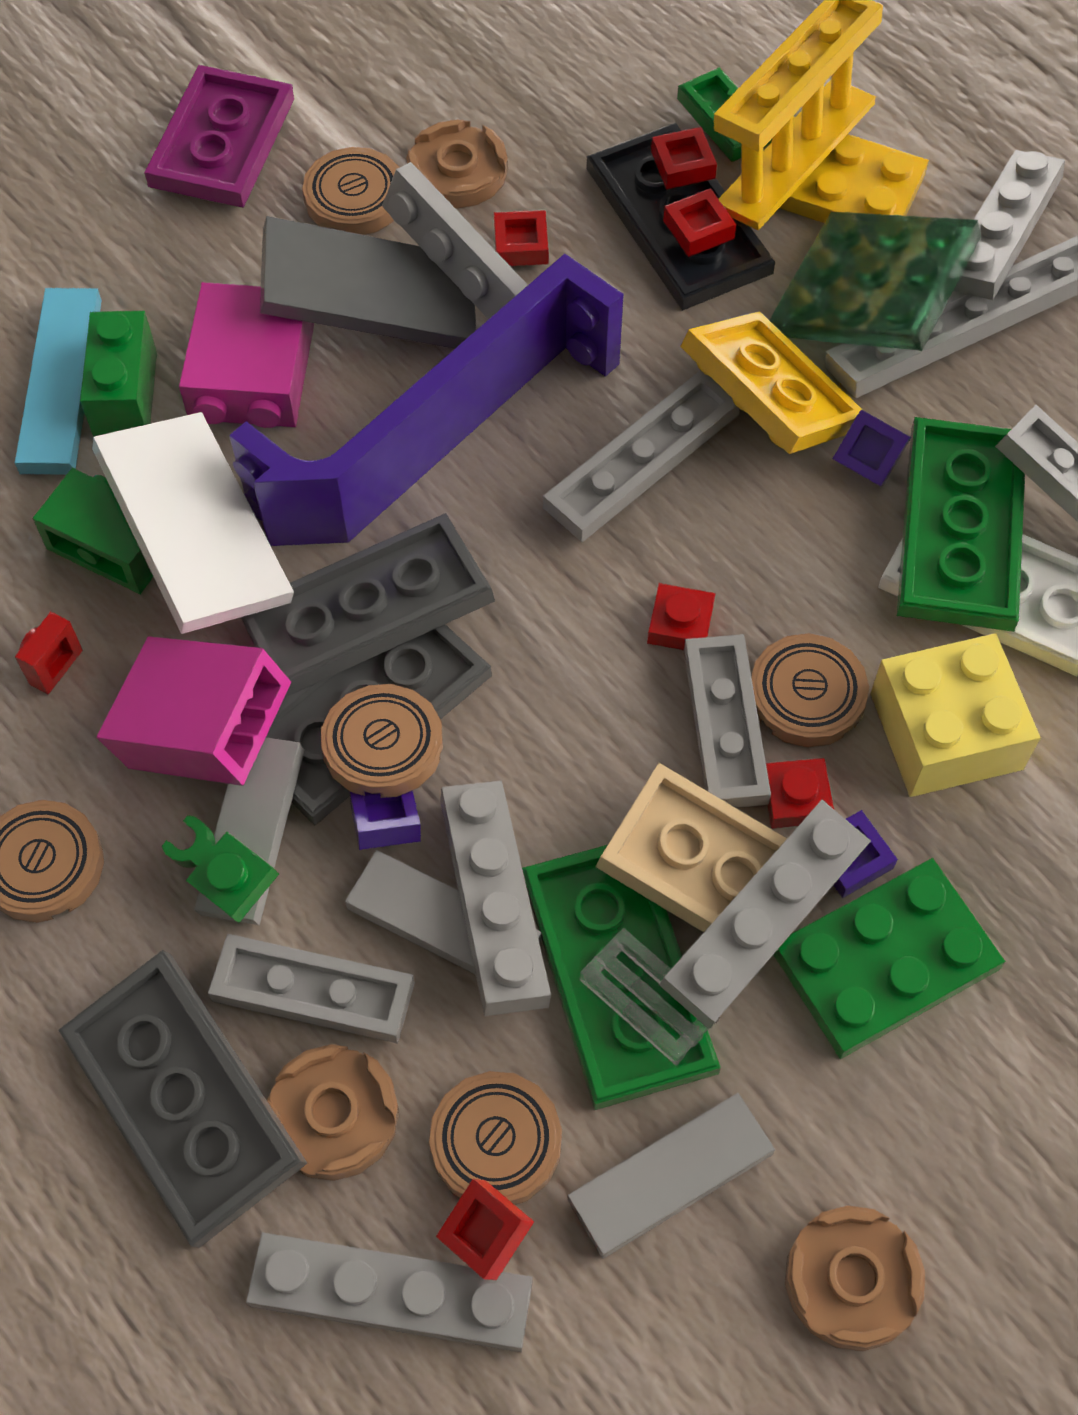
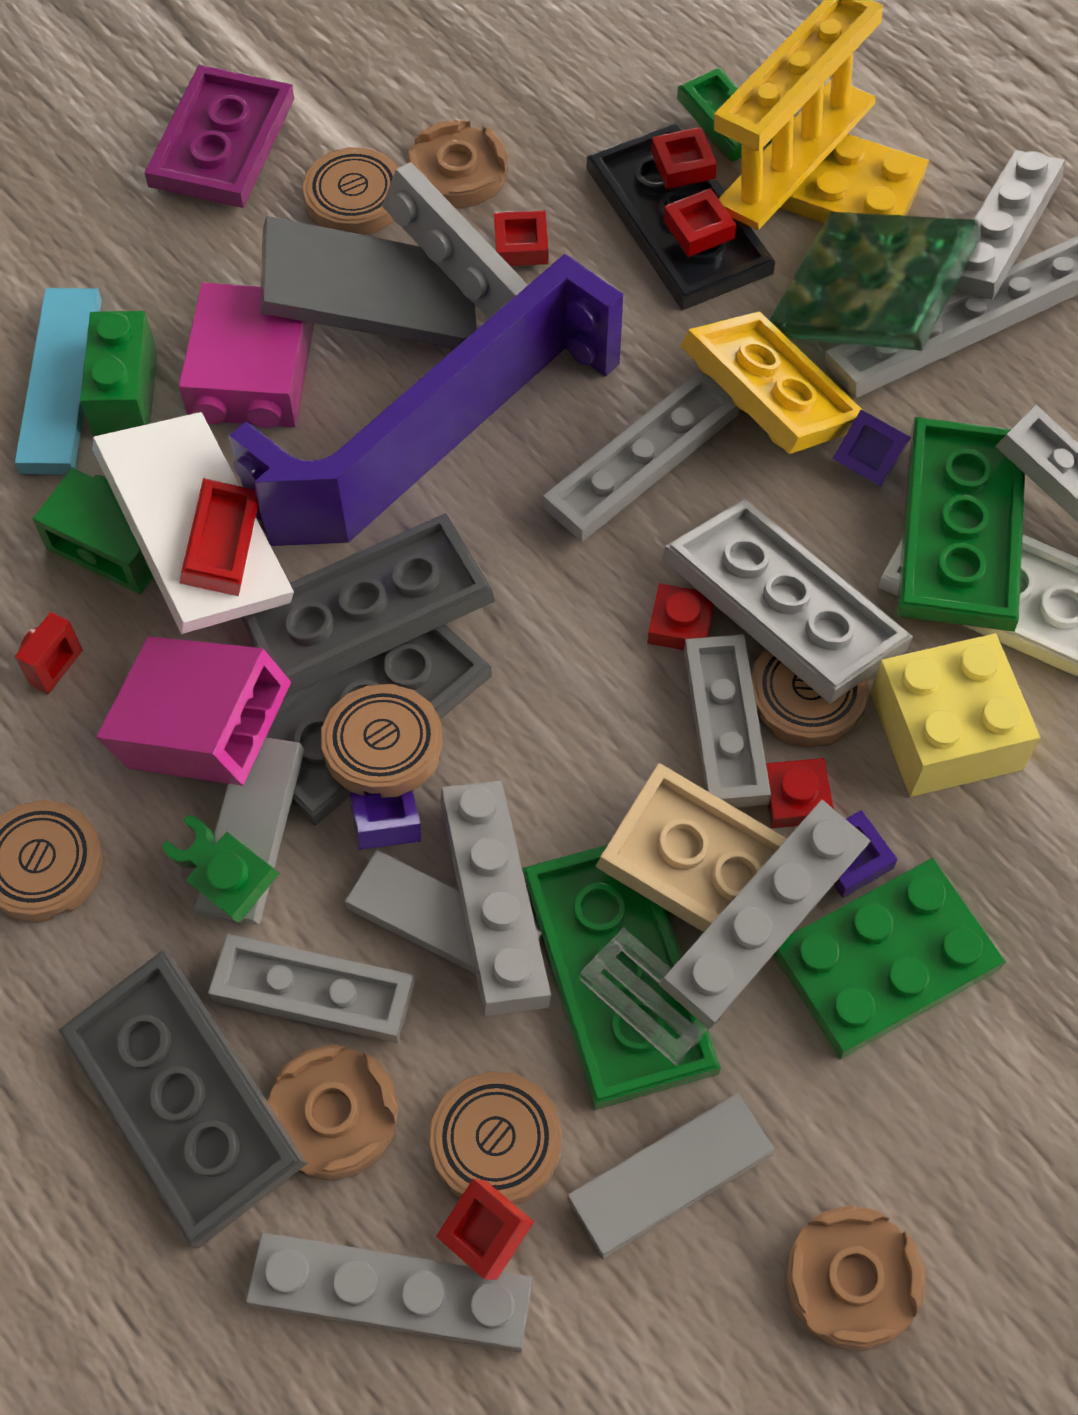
(220, 537): none -> red tile
(787, 599): none -> light grey tile

